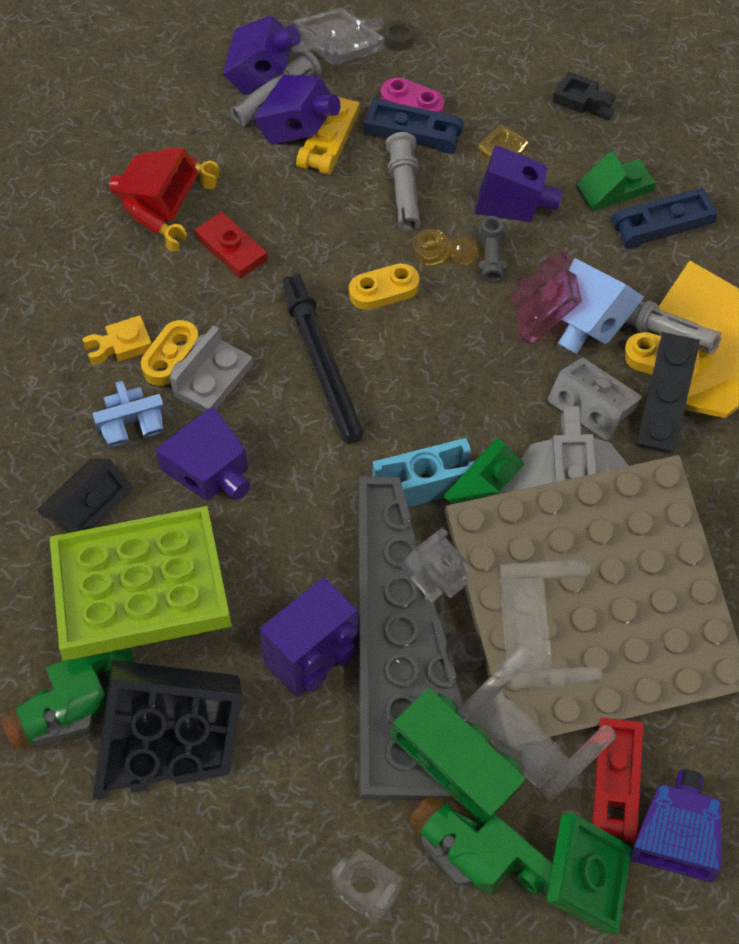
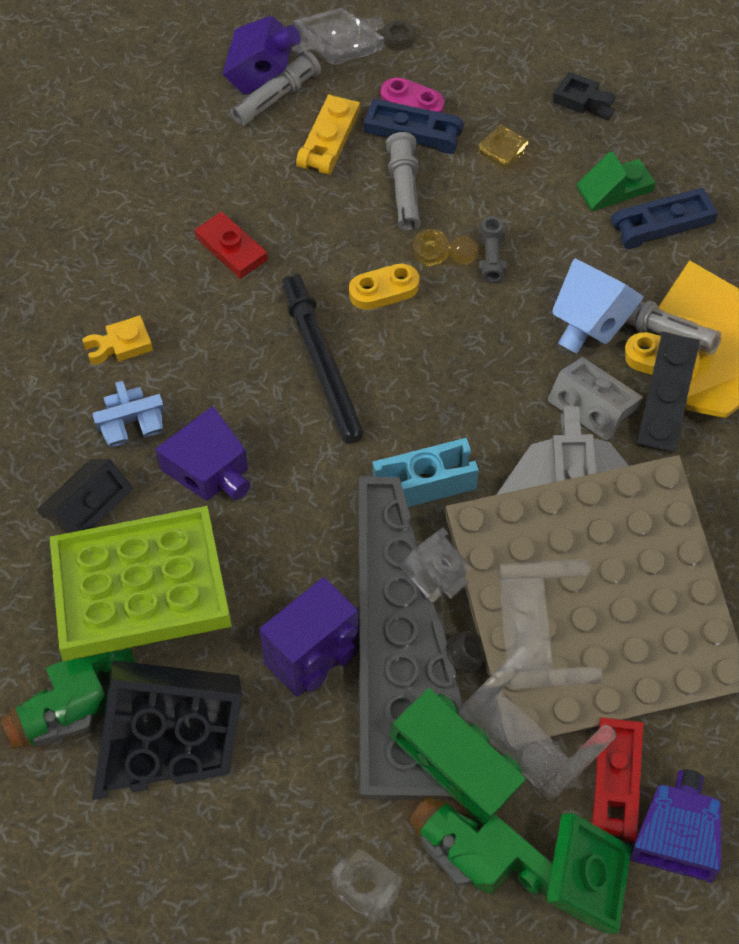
(157, 186): red torso -> none
(165, 352): yellow plate -> none
(209, 371): light grey bracket -> none
(296, 108): dark purple torso -> none
(487, 474): green slope -> none
(515, 187): dark purple torso -> none
(547, 305): clear pink plate -> none

